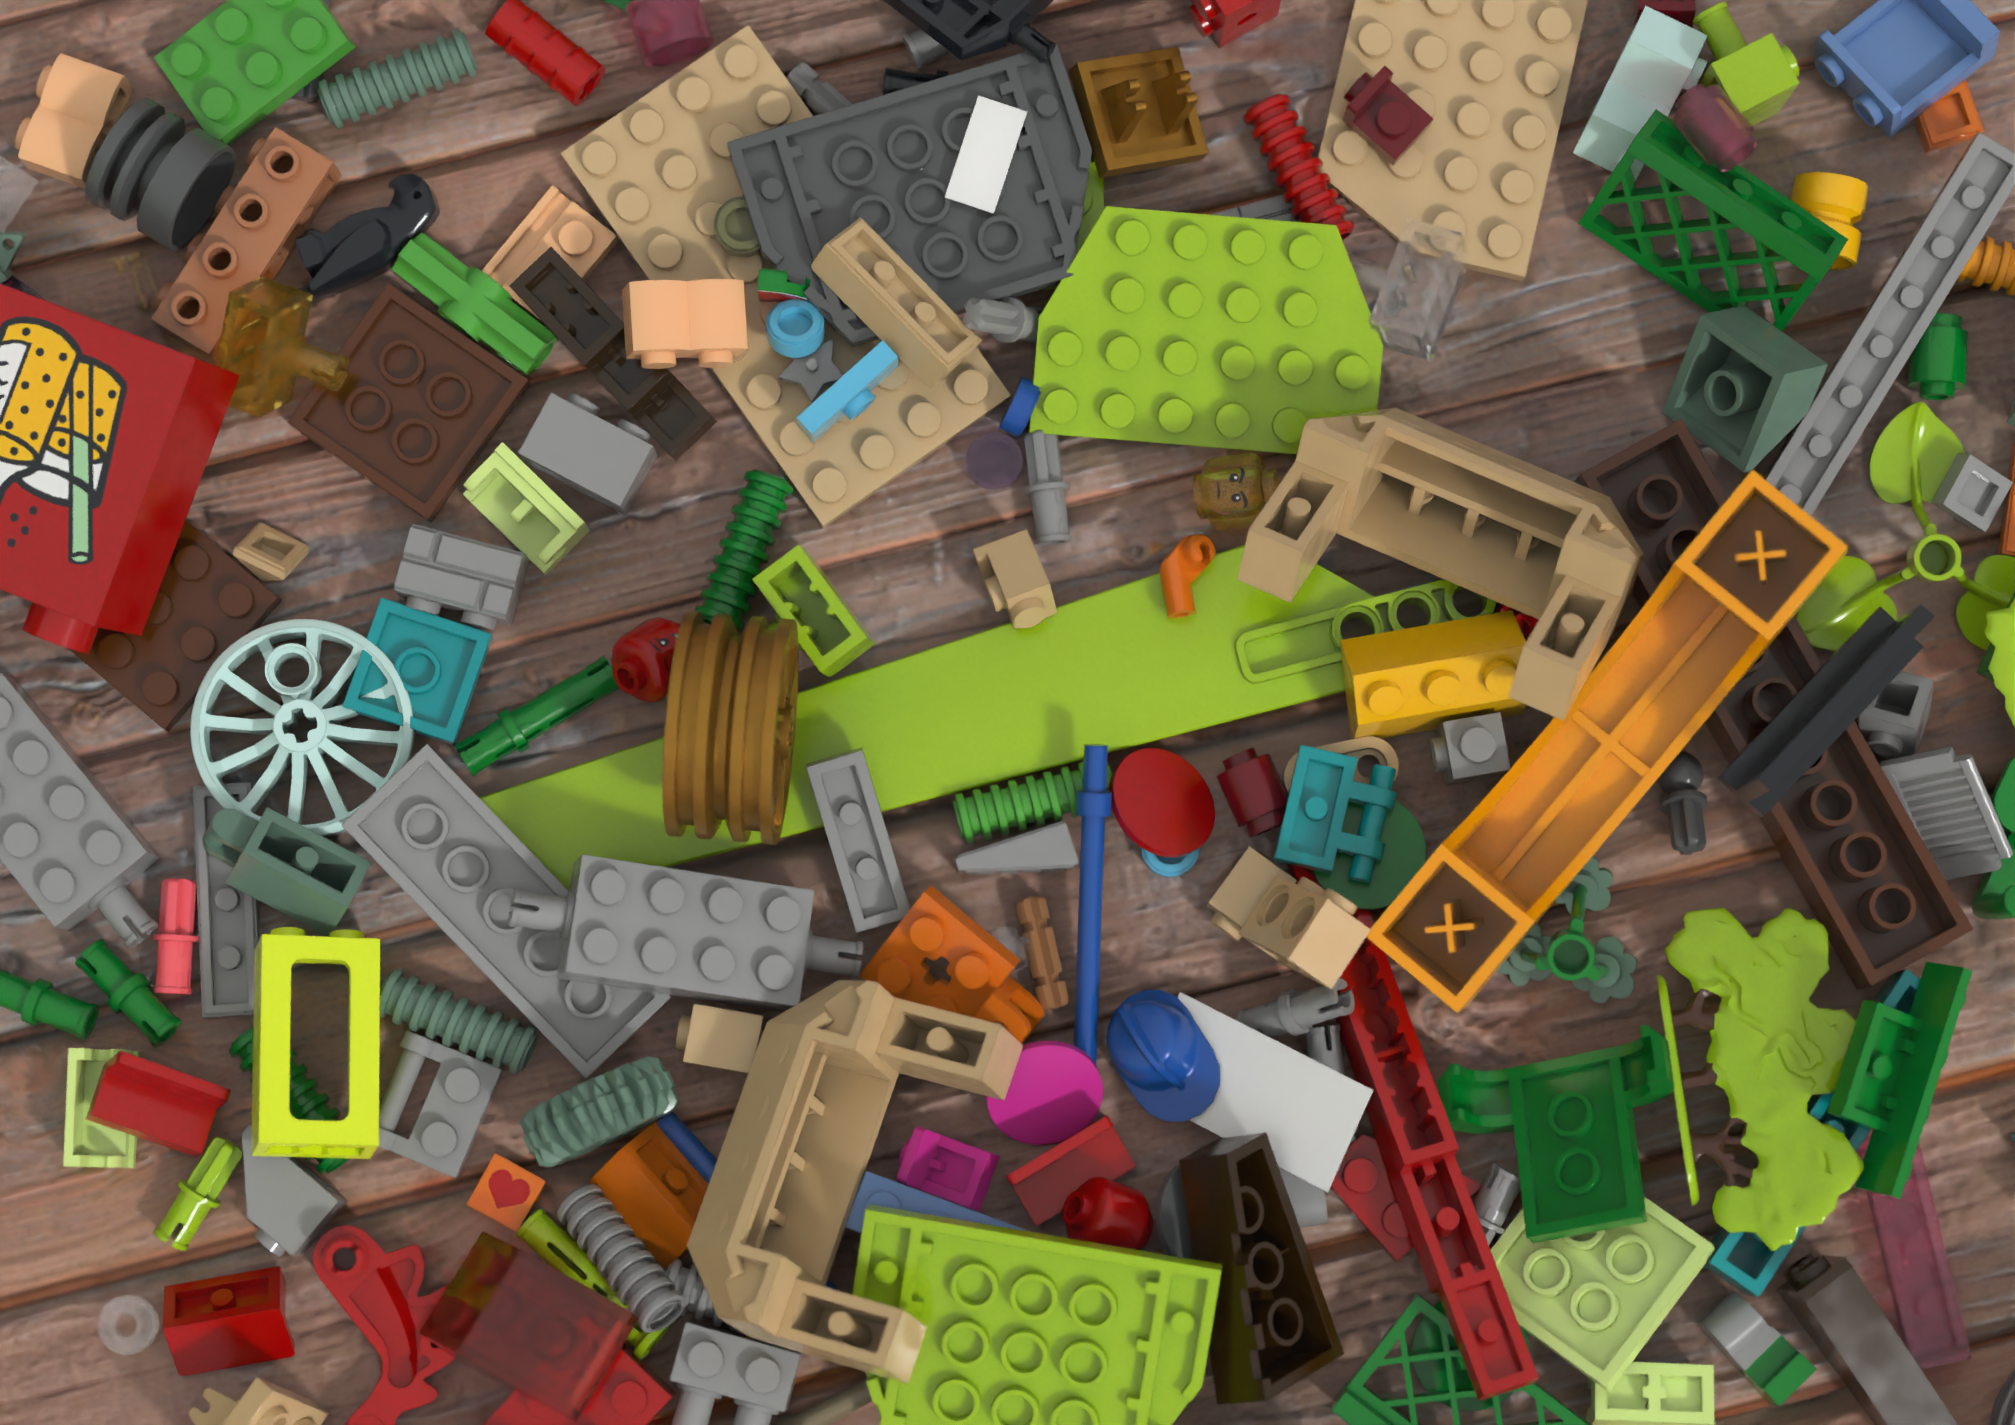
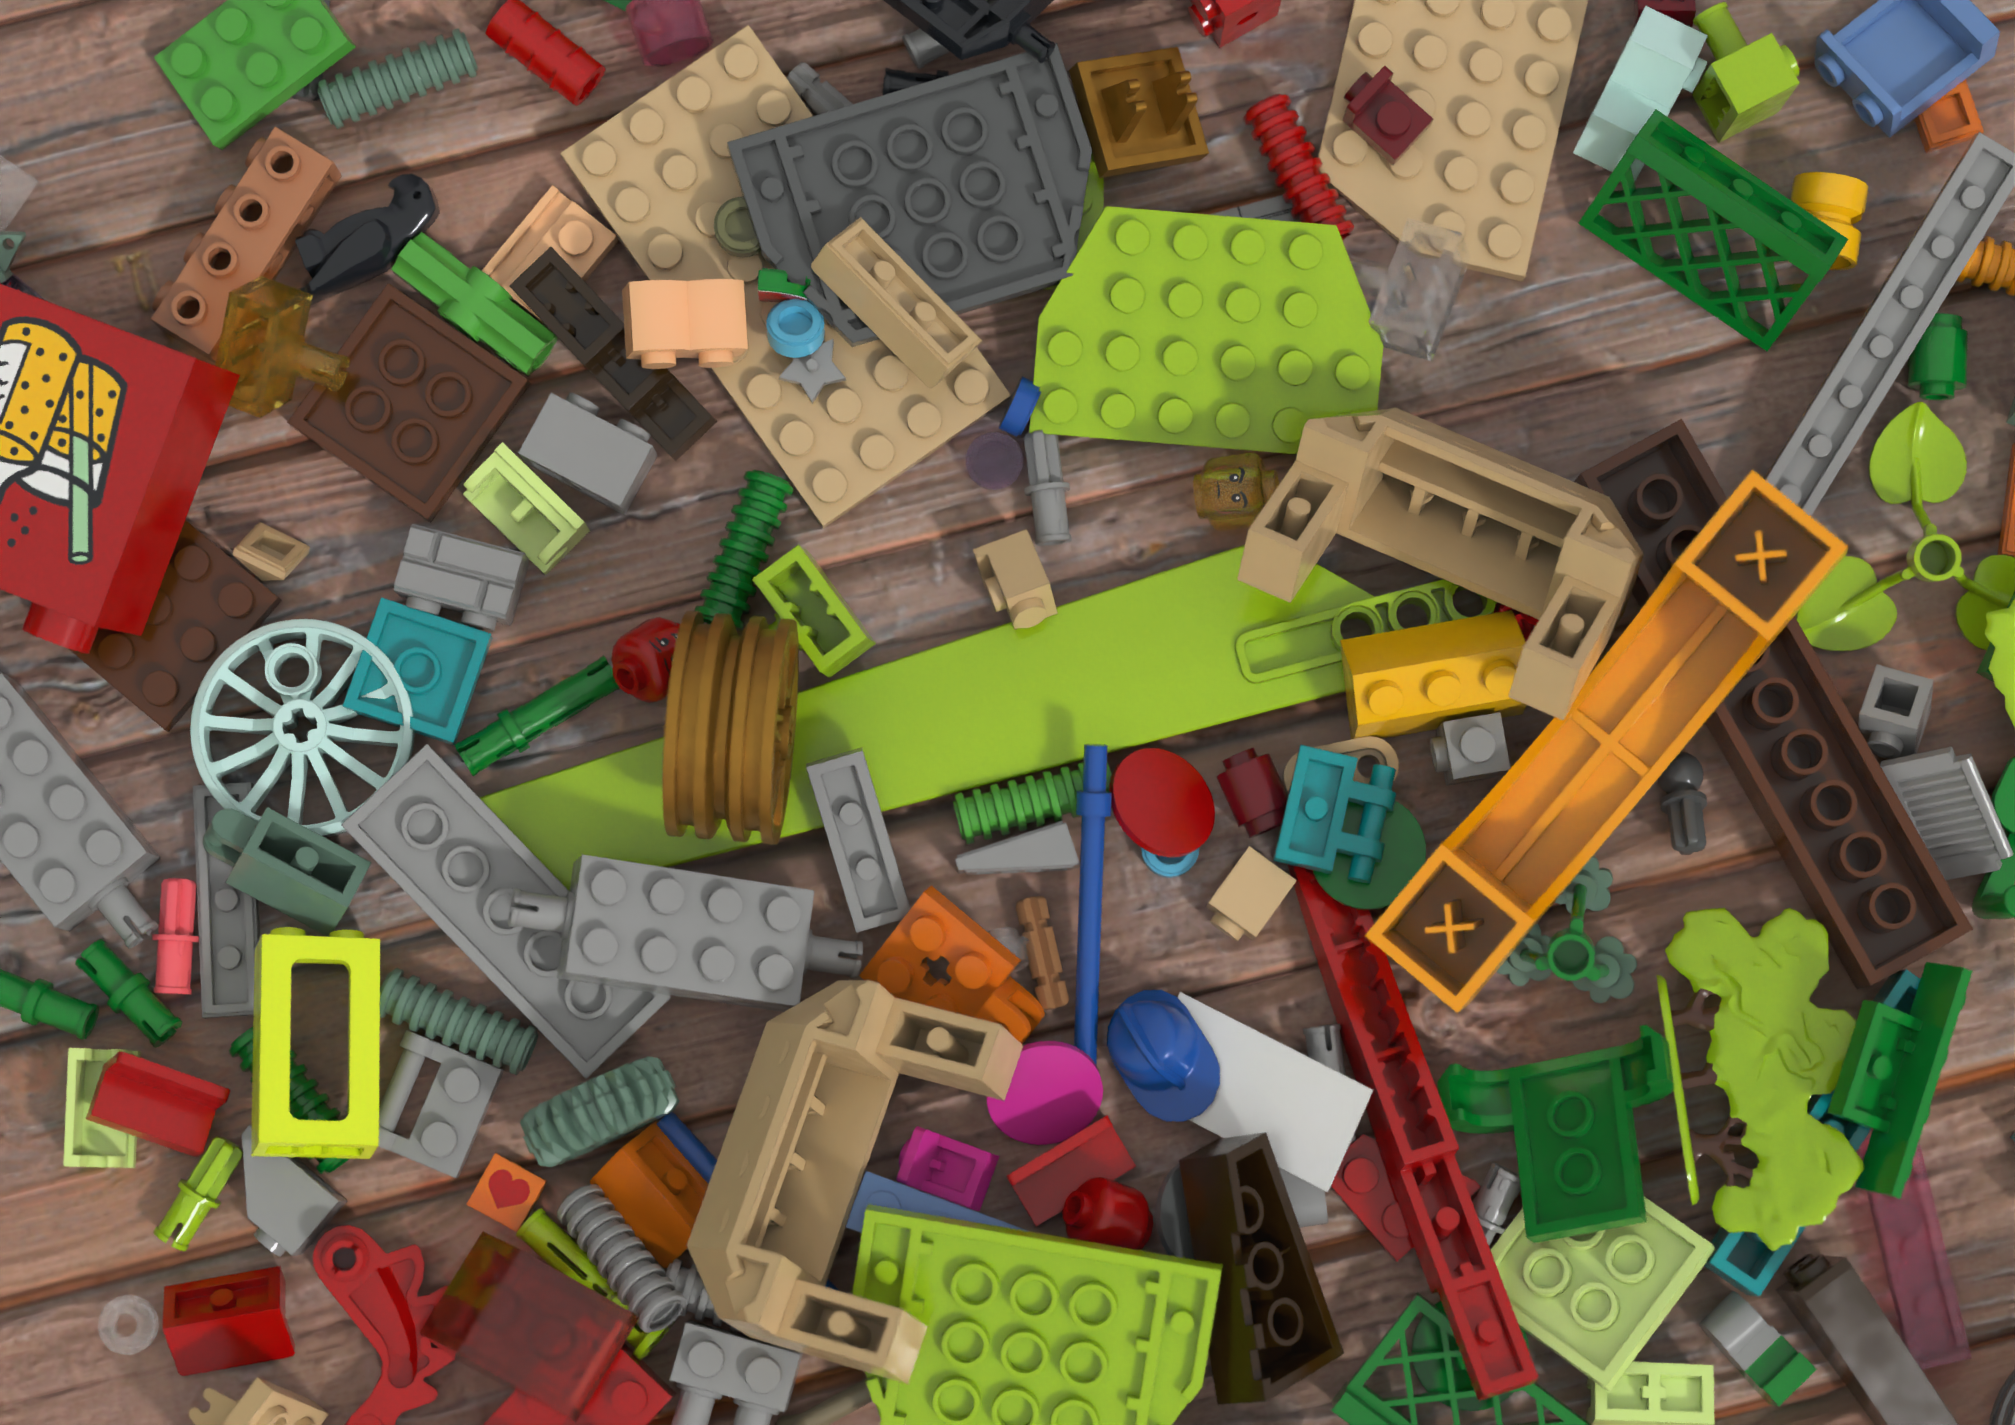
(72, 118): light nougat brick -> none
(160, 174): dark grey wheel -> none
(720, 1038): tan brick -> none
(850, 393): medium azure plate -> none
(986, 154): white sticker -> none
(1004, 319): light grey axle -> none
(1181, 569): orange arm -> none
(1299, 1010): light grey pin -> none
(1306, 929): tan brick -> none
(1714, 127): clear pink brick -> none
(1743, 385): sand green slope -> none
(1824, 708): black fence -> none
(1972, 492): light grey tile -> none

